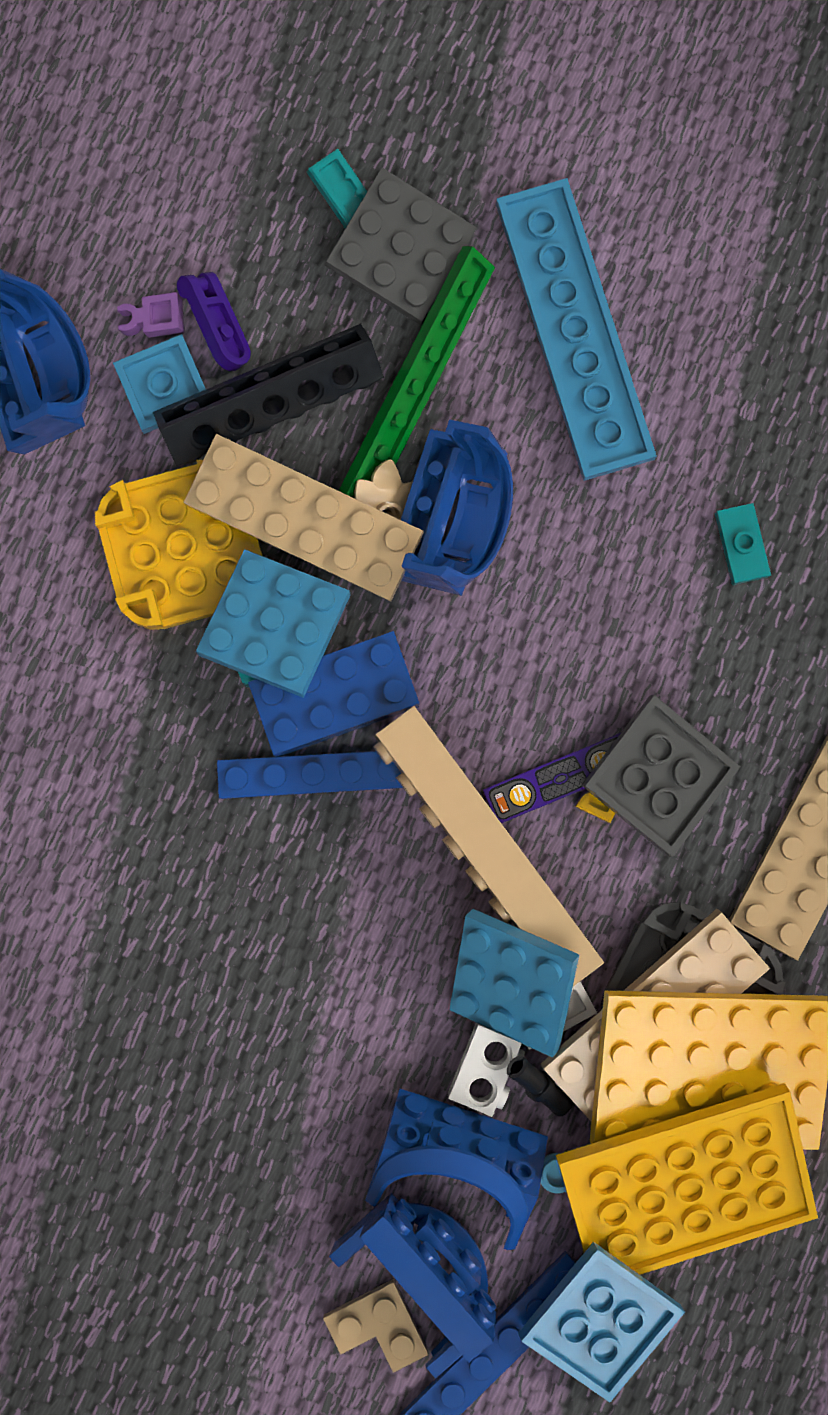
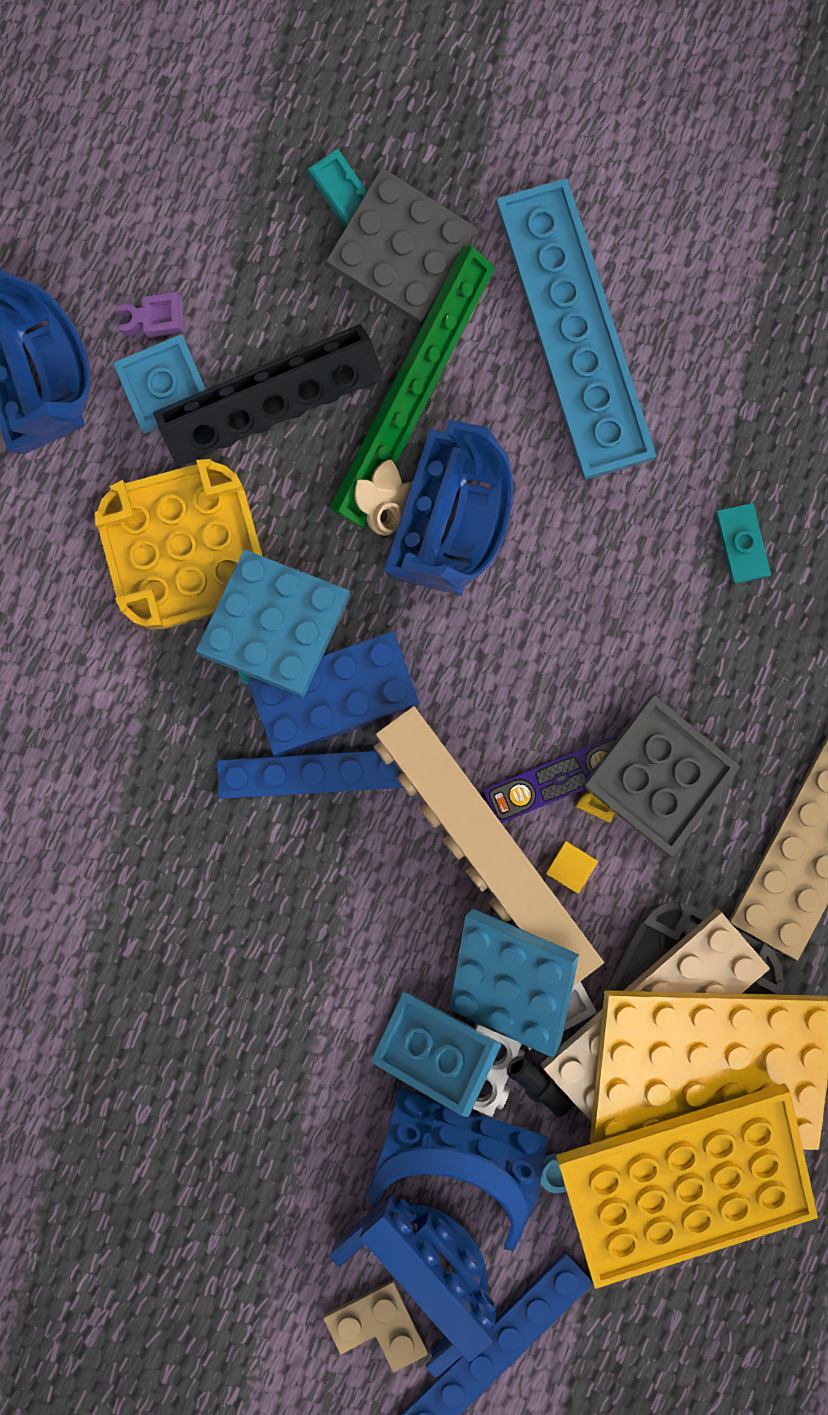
(215, 319): dark purple plate -> none
(303, 517): tan plate -> none
(436, 1054): none -> dark azure plate
(571, 867): none -> yellow tile
(601, 1322): dark azure plate -> none

